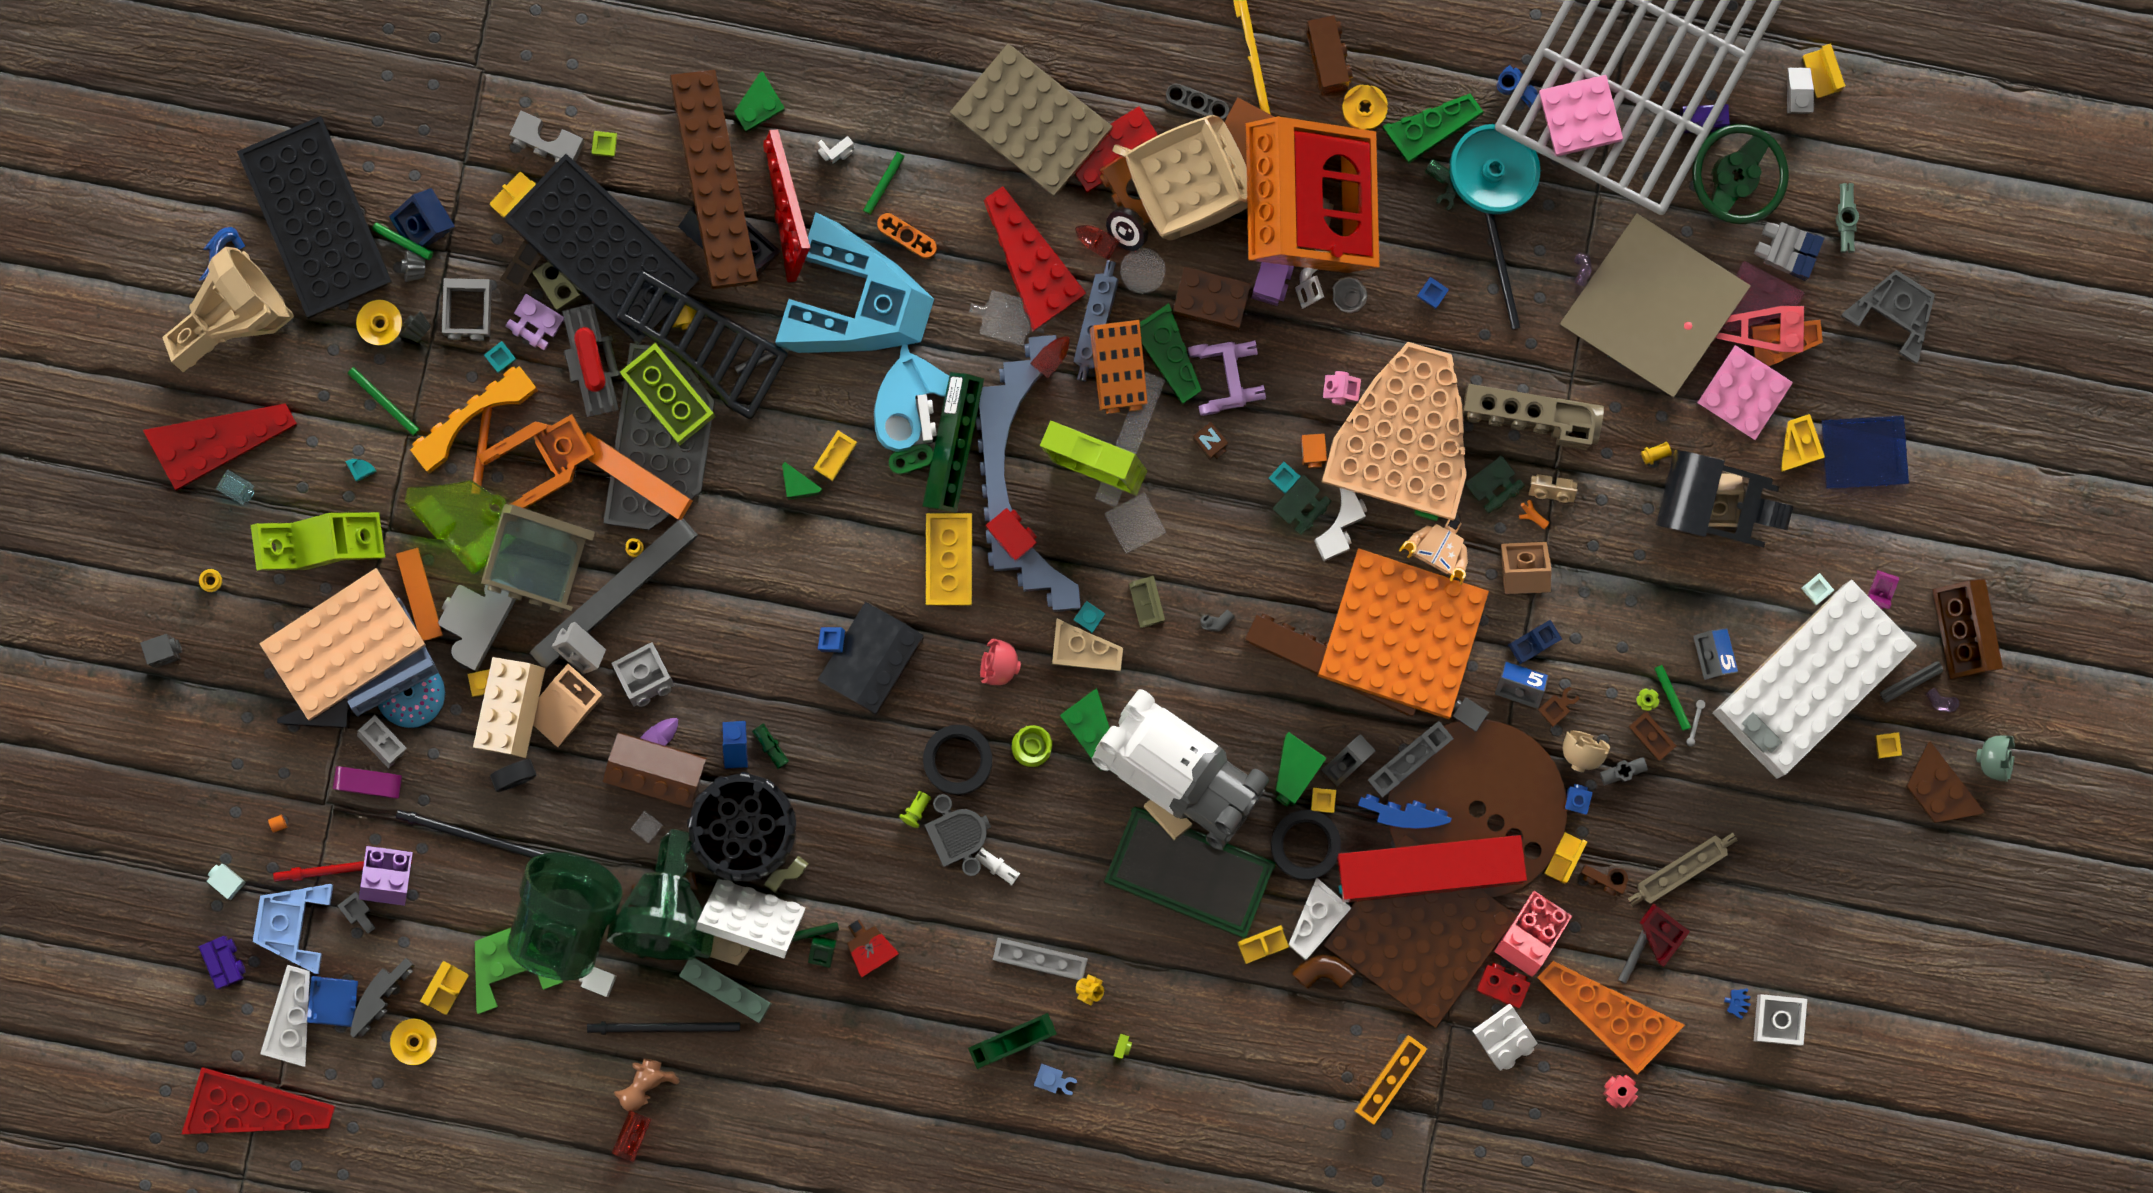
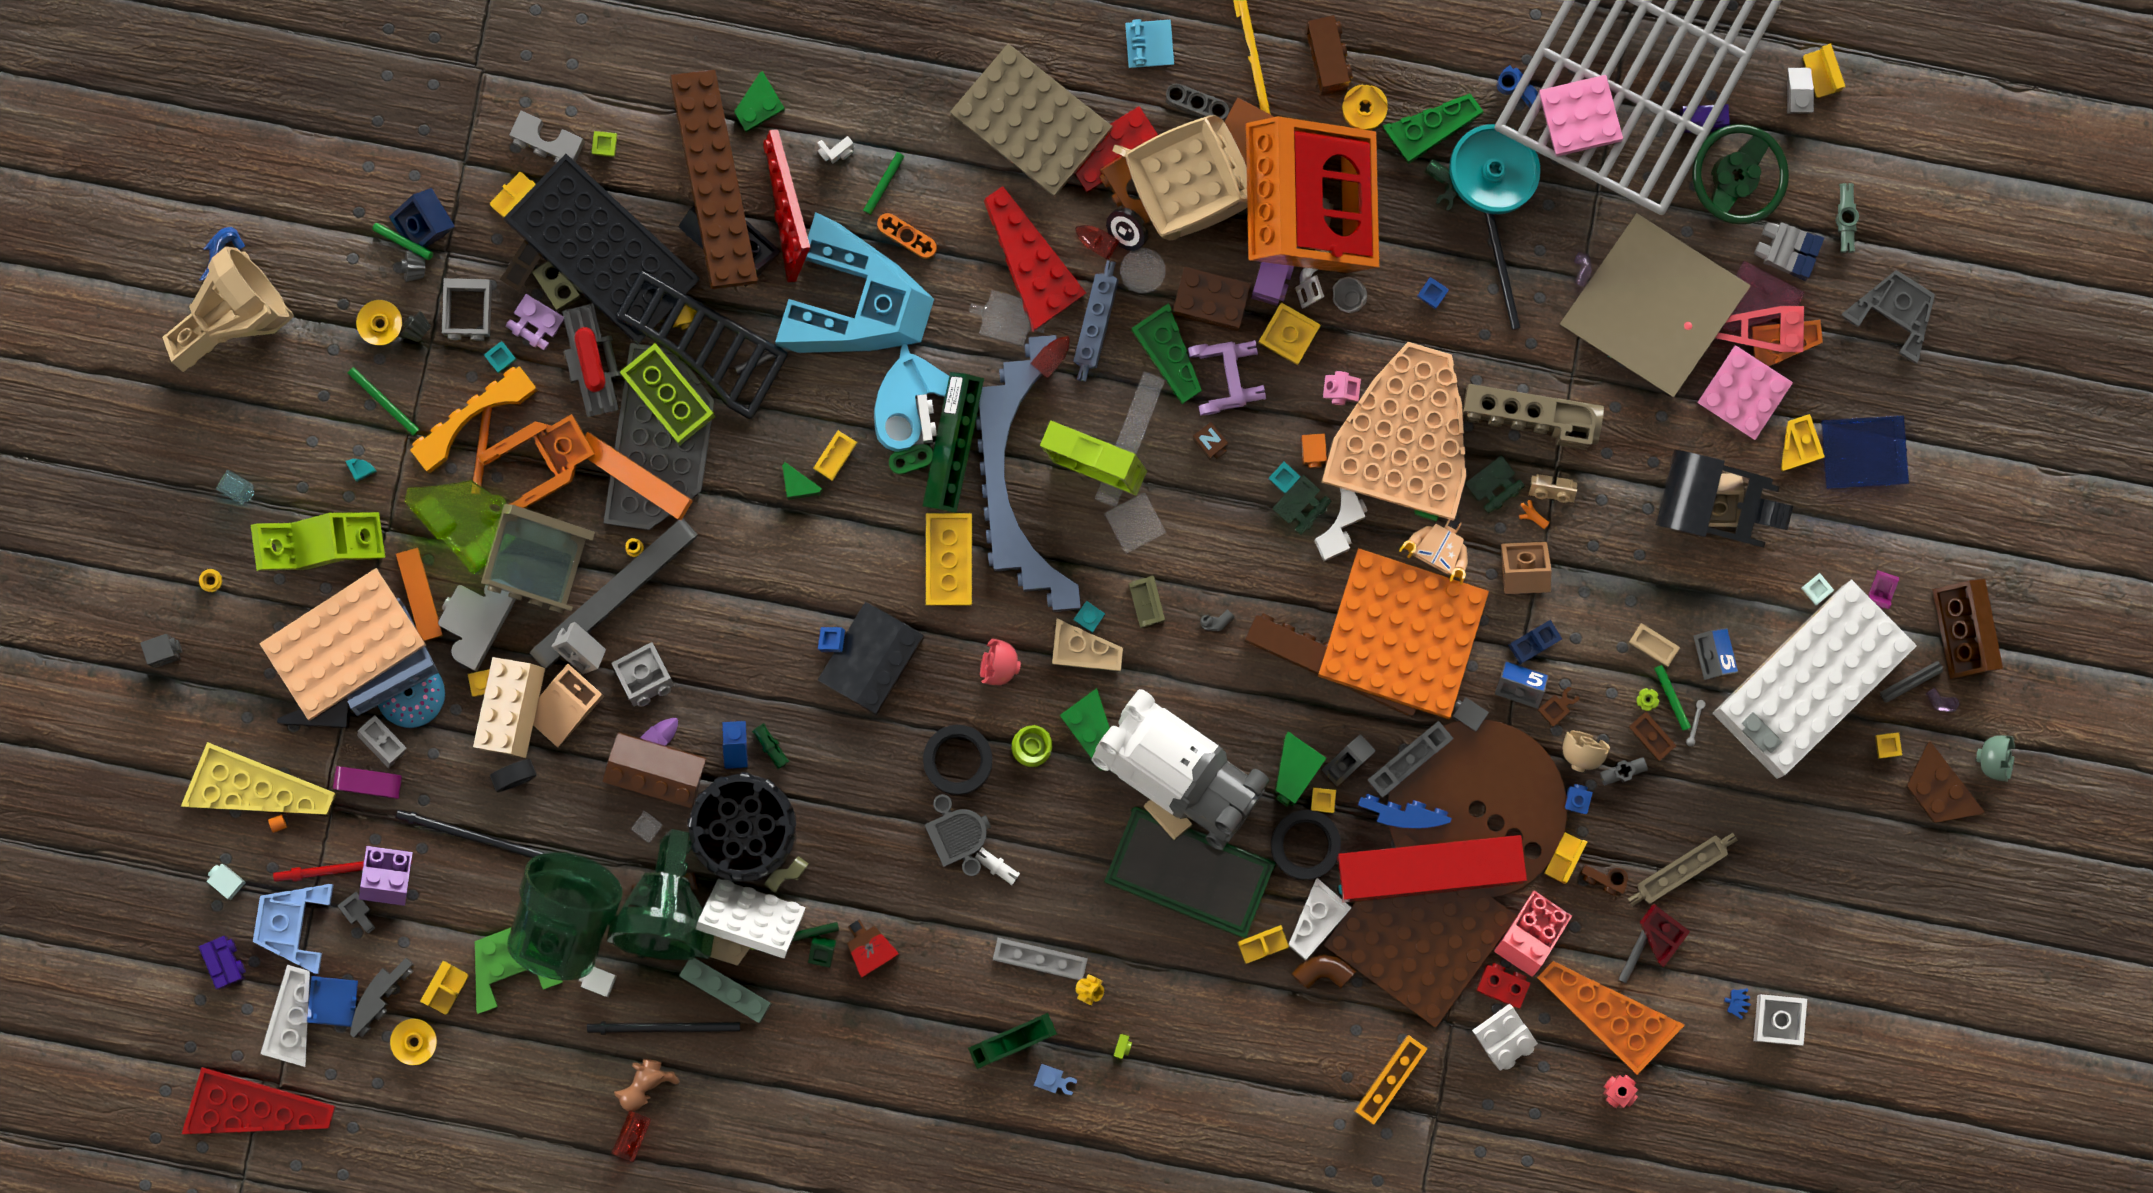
(203, 445): red wing -> none
(240, 783): none -> light yellow wing
(314, 217): black plate -> none
(914, 813): lime pin -> none
(1011, 534): red brick -> none
(1119, 366): orange slope -> none
(1149, 43): none -> medium azure hinge
(1289, 333): none -> yellow plate
(1654, 645): none -> tan tile
(1656, 453): yellow pin -> none

